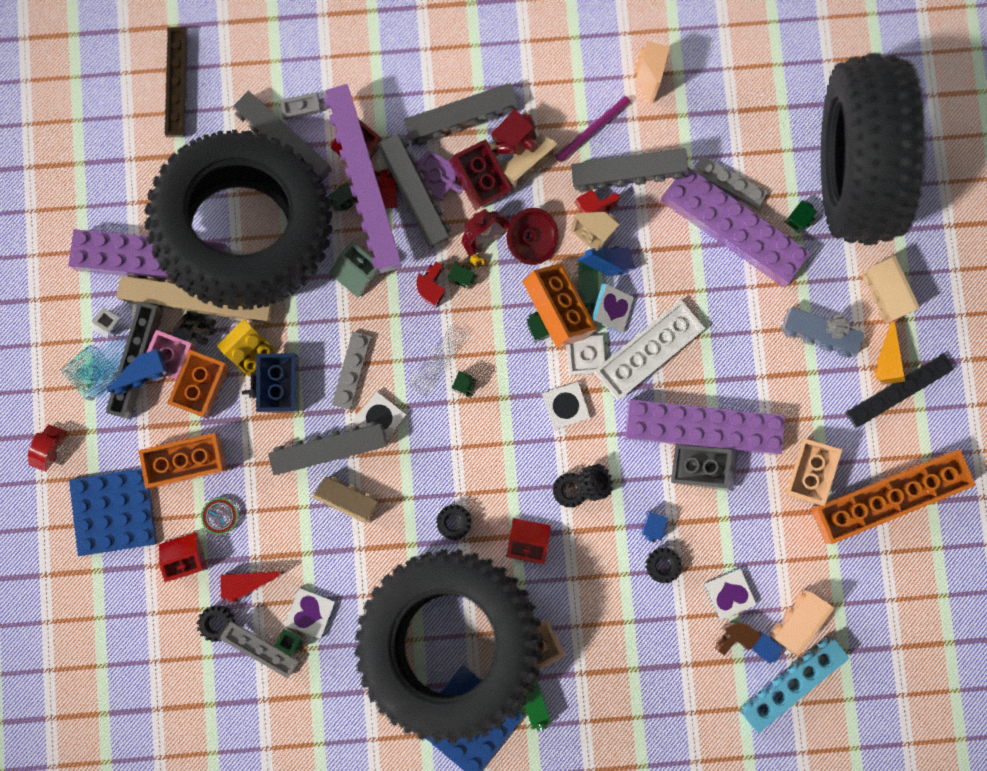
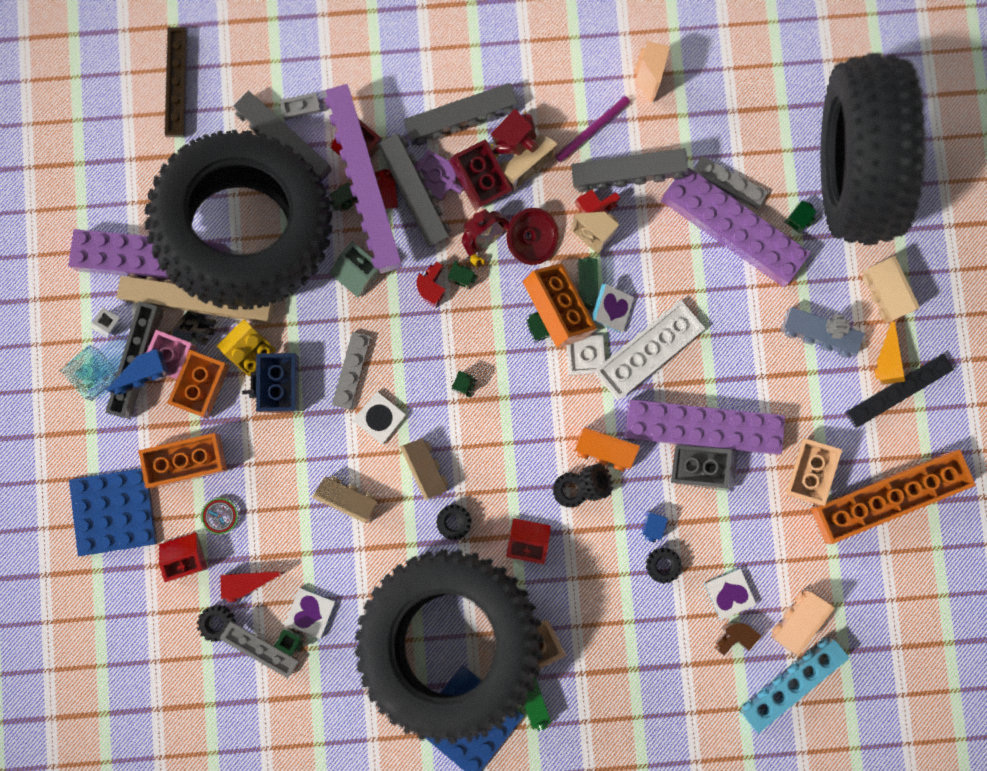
(43, 447): red brick -> none
(328, 449): dark grey brick -> none
(424, 468): none -> tan slope
(439, 360): clear plate -> none
(565, 406): white tile -> none
(606, 449): none -> orange slope
(610, 261): blue slope -> none
(767, 649): blue brick -> none

